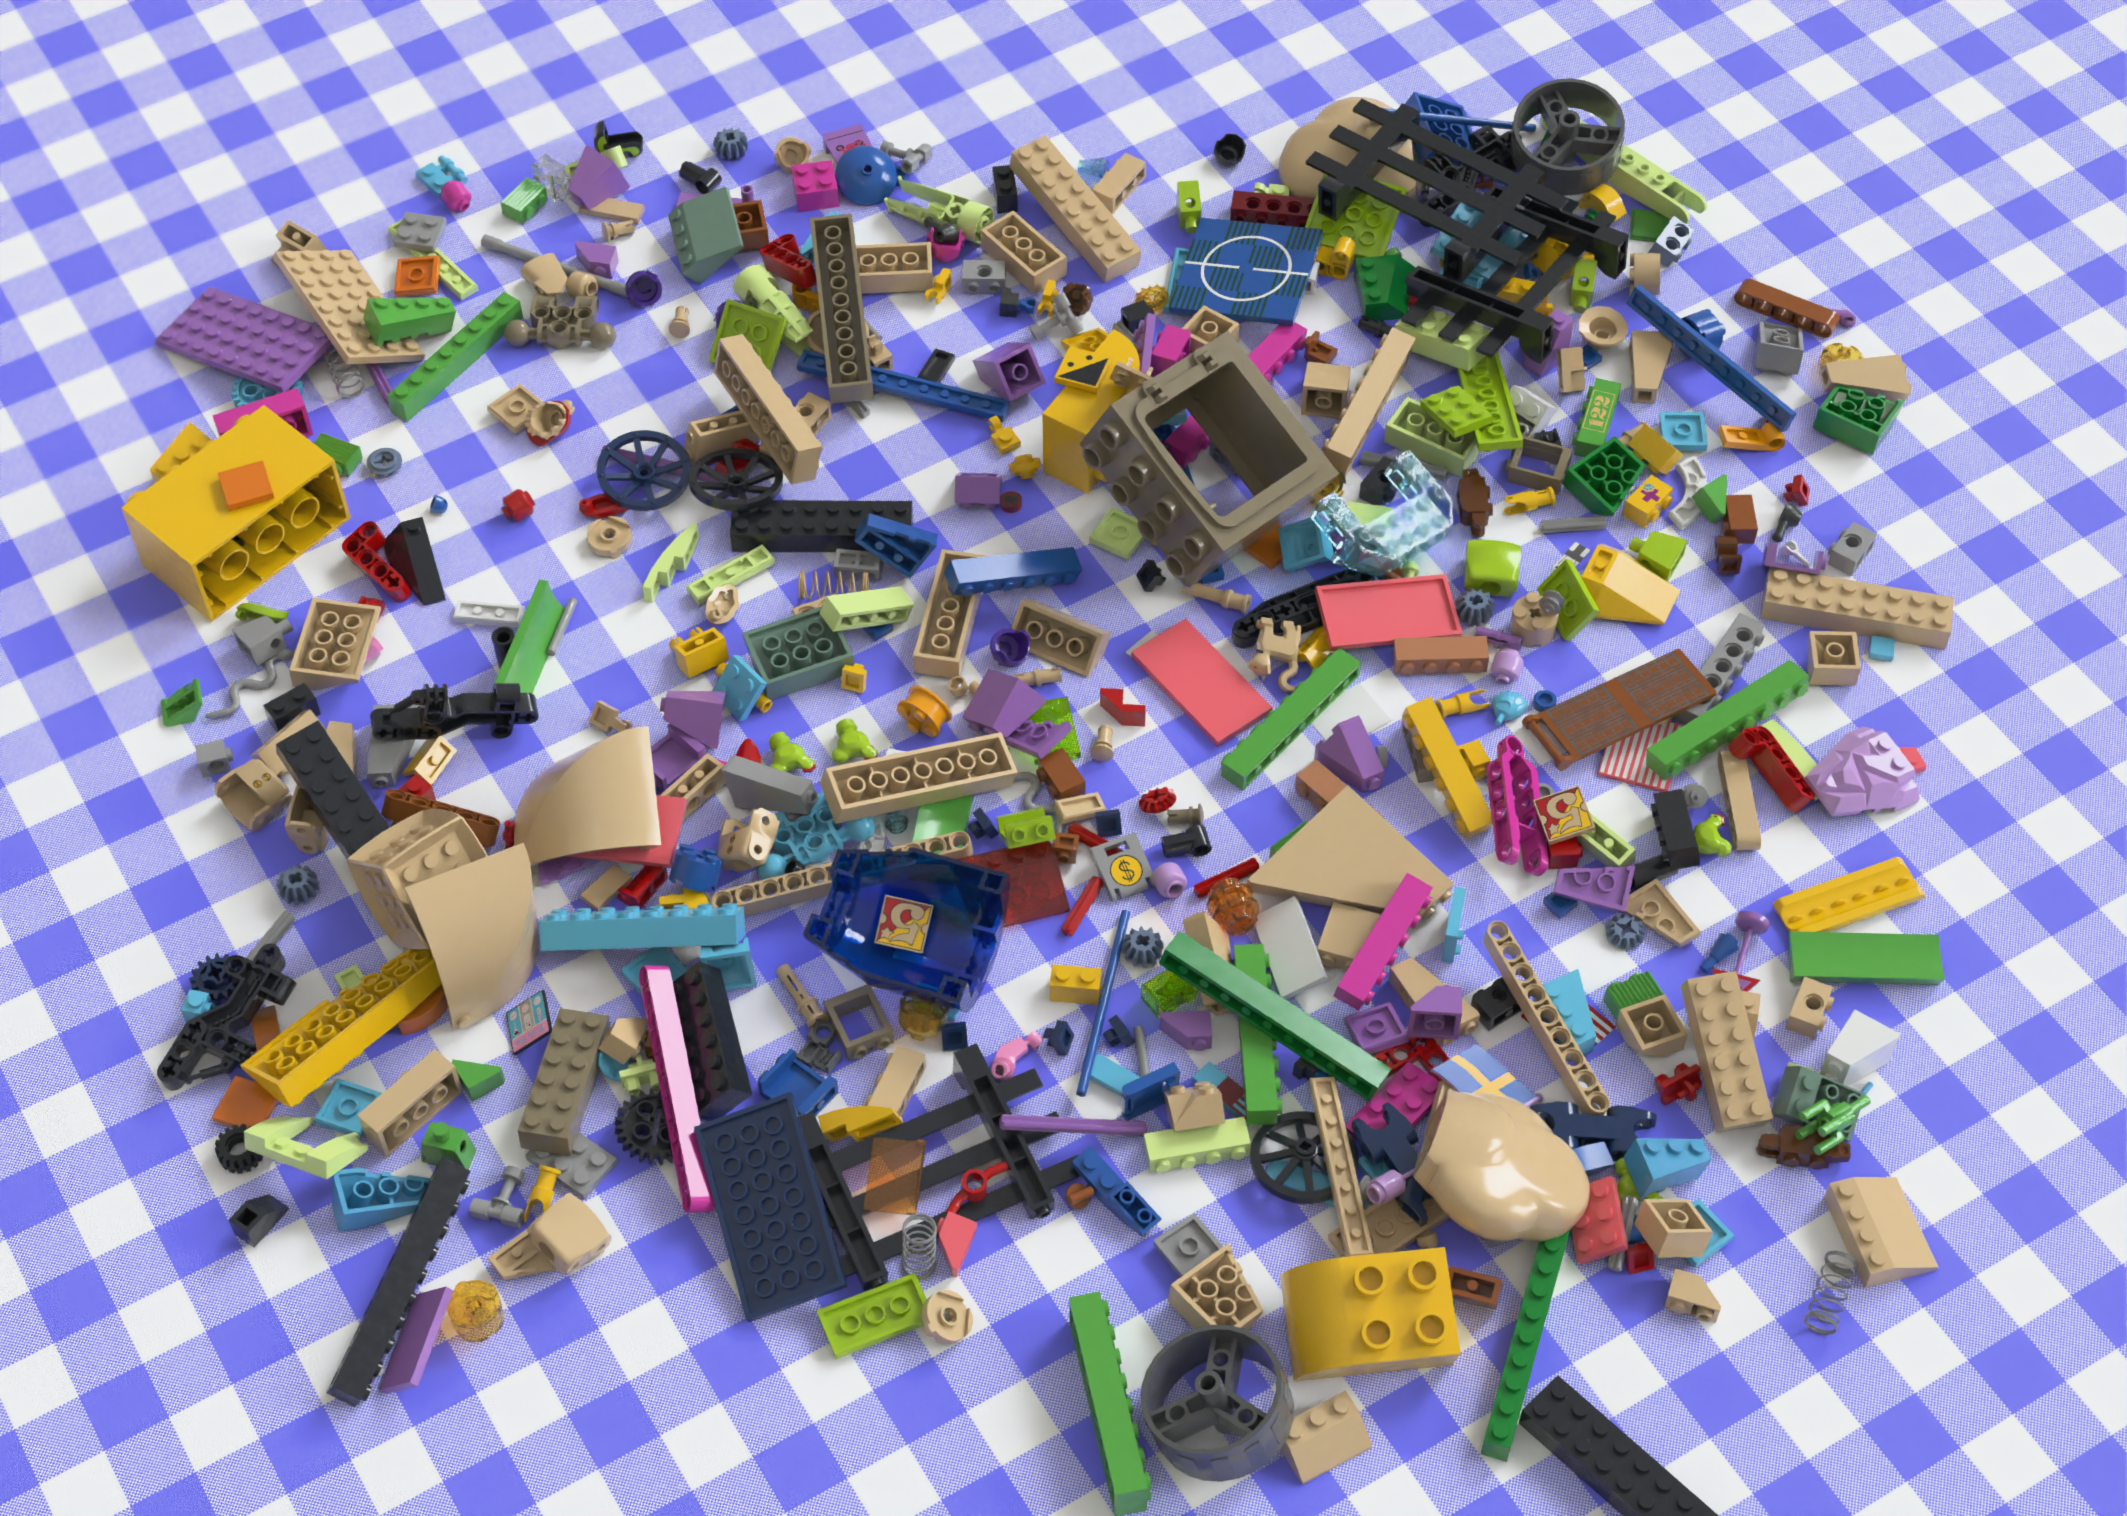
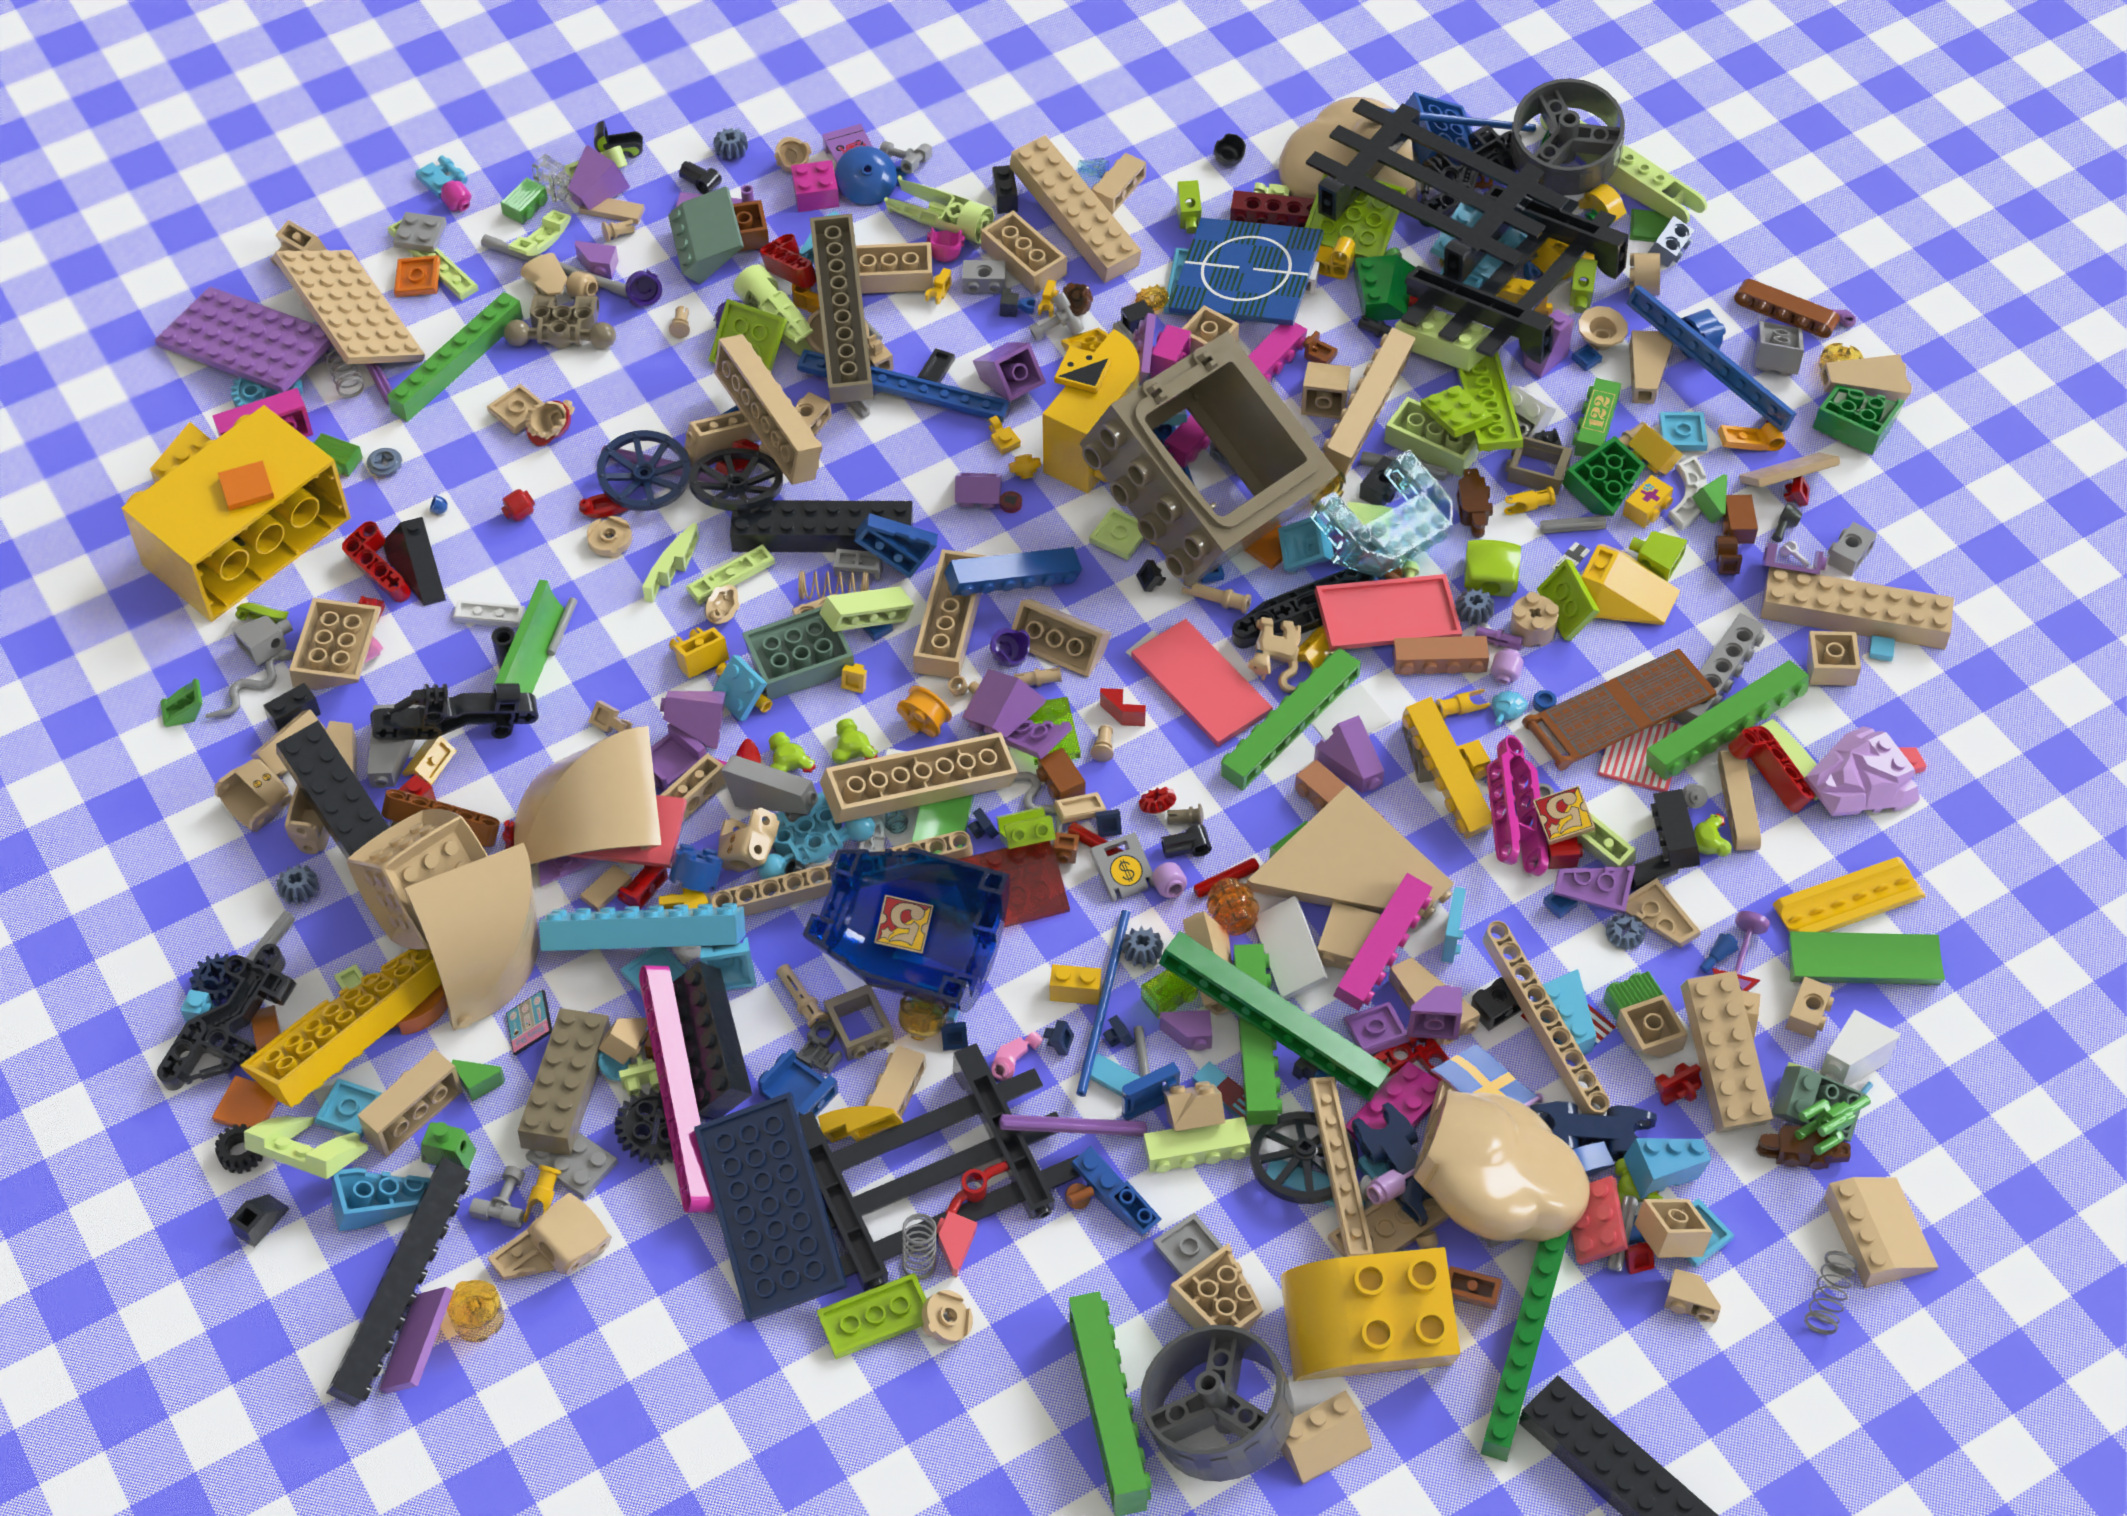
(214, 757): light grey brick -> none
(407, 317): bright green wedge -> none
(544, 237): none -> yellowish green slope
(894, 1176): clear orange piece -> none
(943, 233): pearl dark grey bar -> none
(1082, 906): red axle -> none
(1126, 376): tan plate -> none
(1382, 755): light grey tile -> none
(1551, 602): light grey wheel -> none
(1570, 369): tan panel -> none
(1789, 469): none -> tan tile

